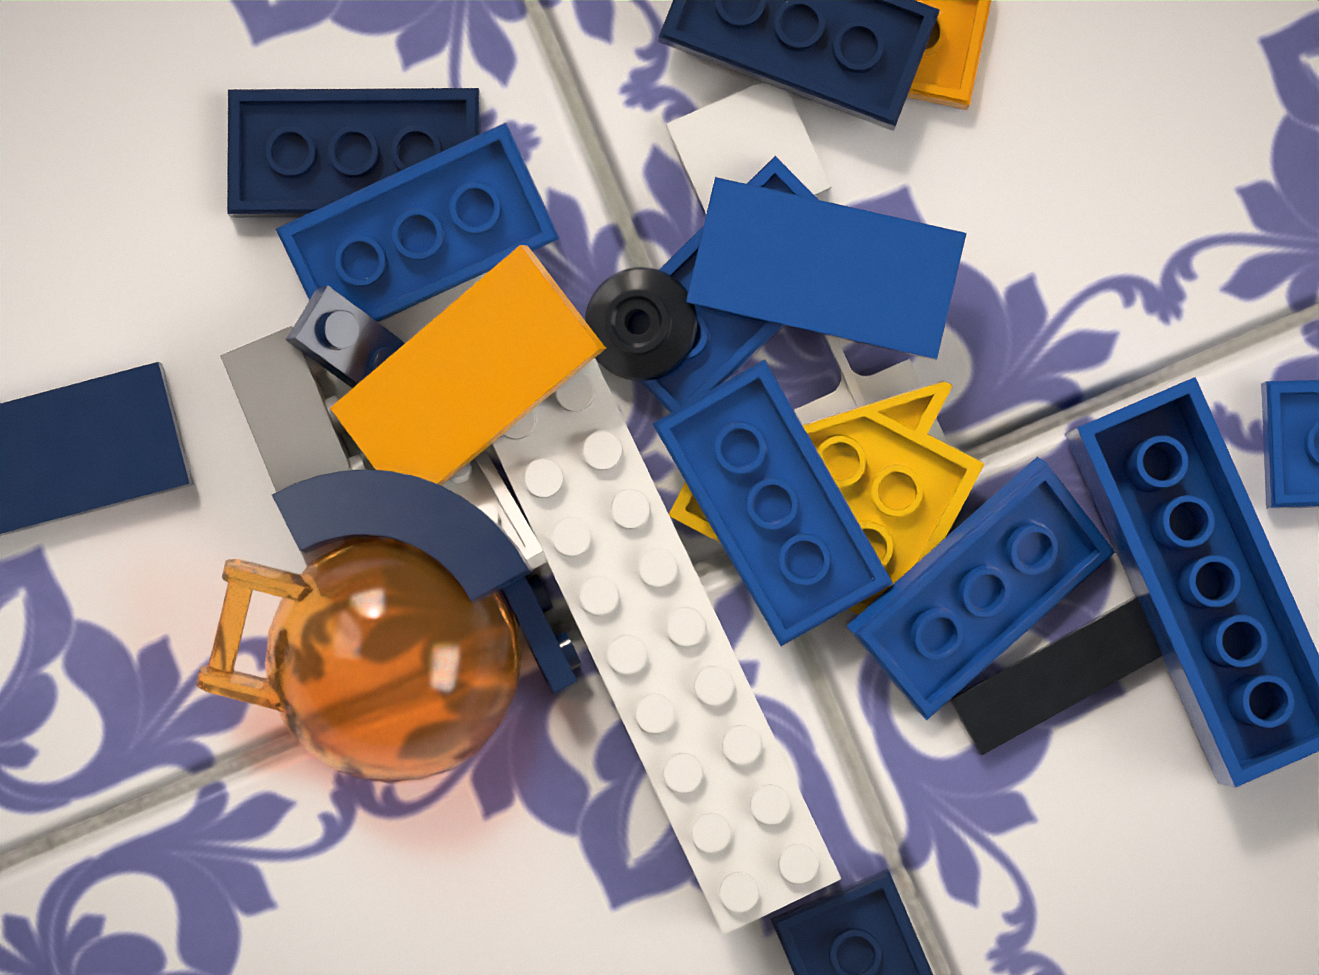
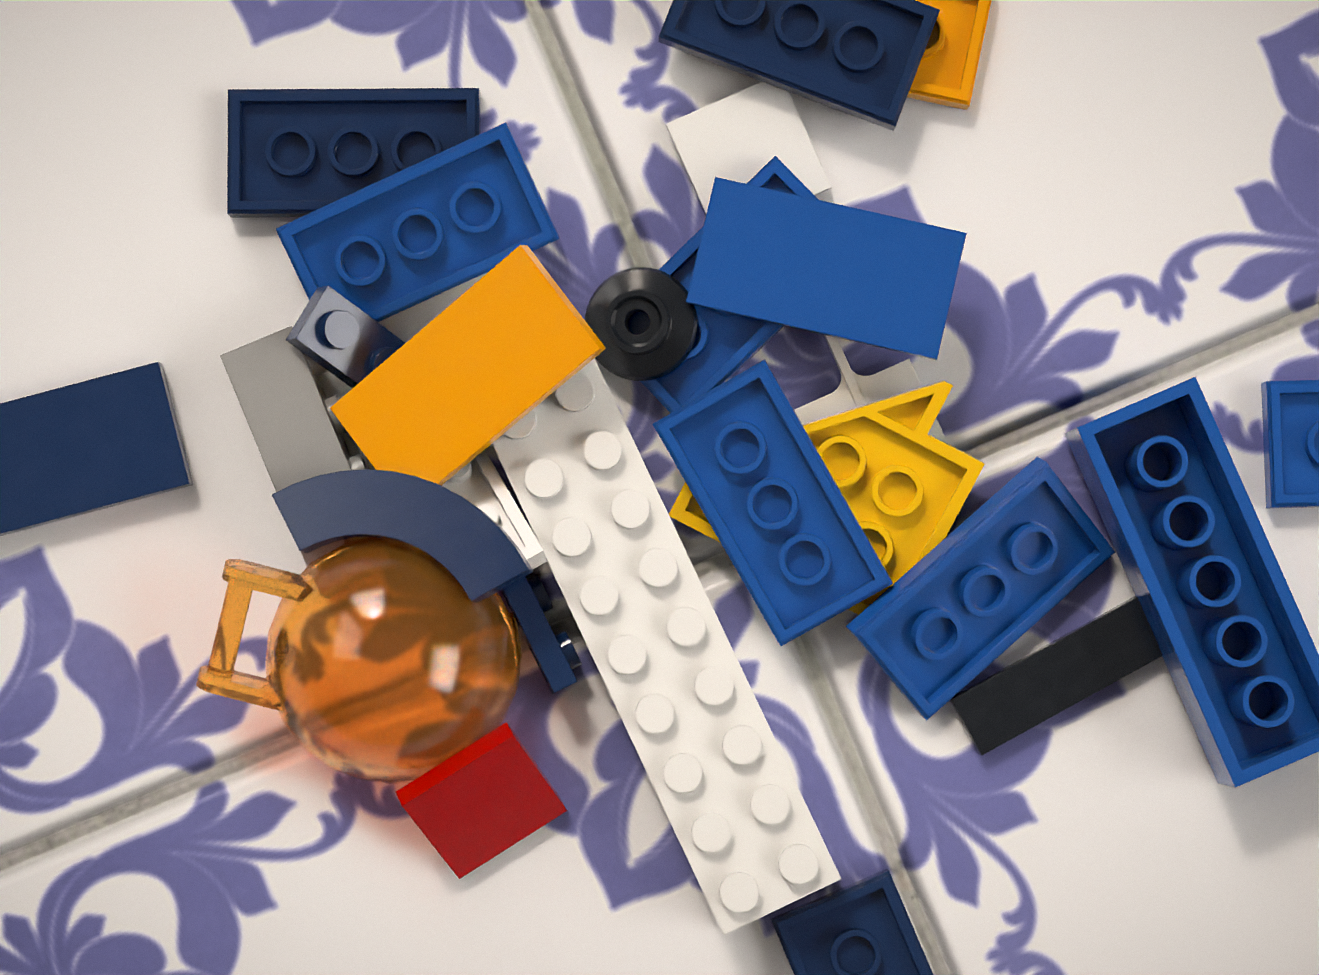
(481, 800): none -> red tile

